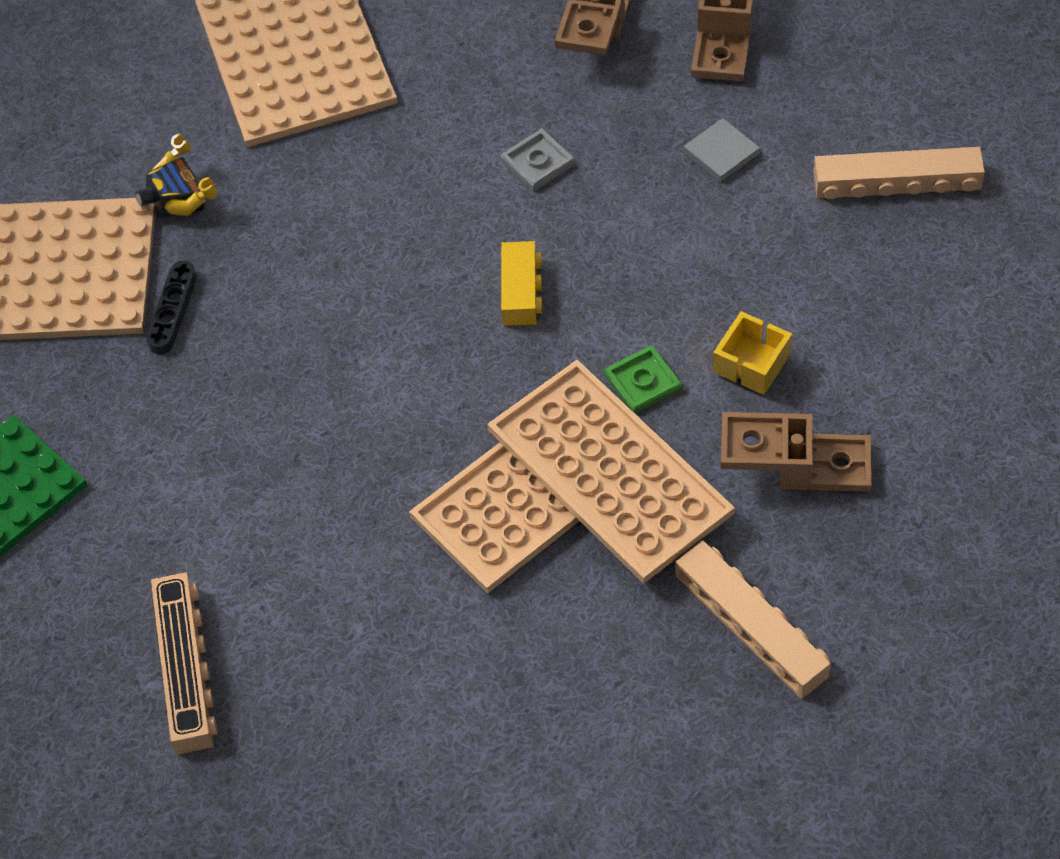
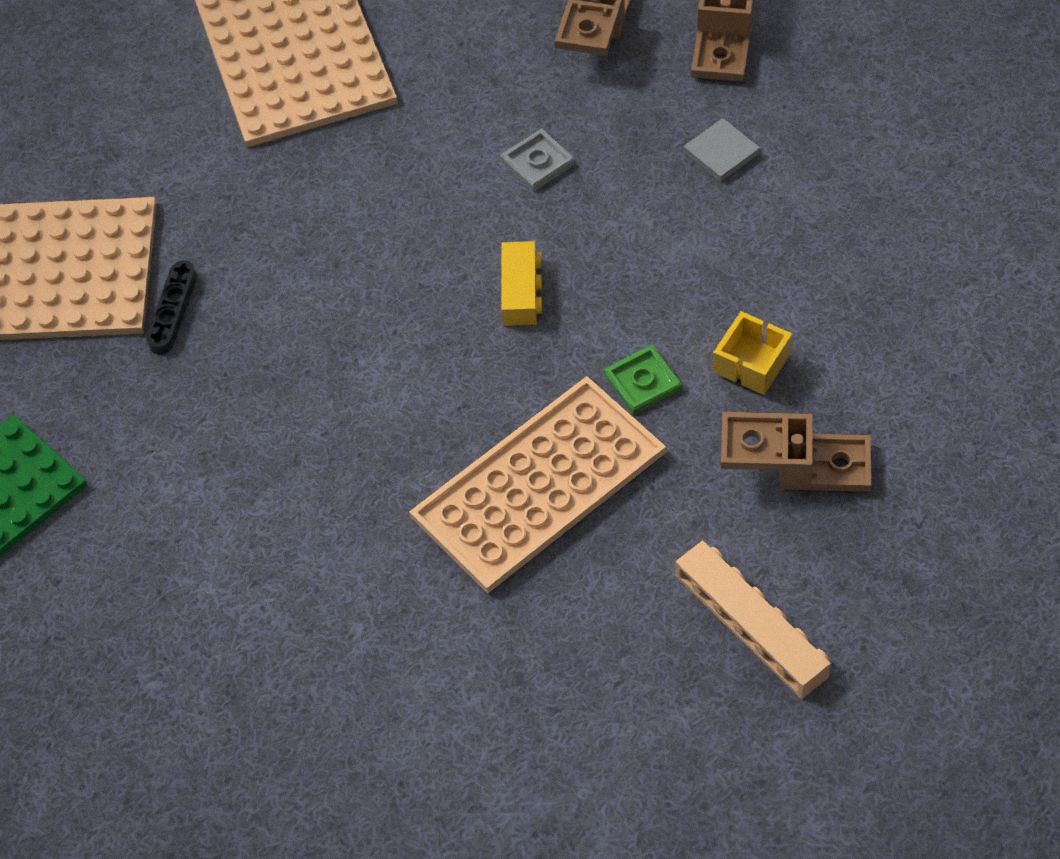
(173, 184): torso -> none
(182, 663): brick -> none
(611, 470): light nougat plate -> none
(898, 172): light nougat brick -> none

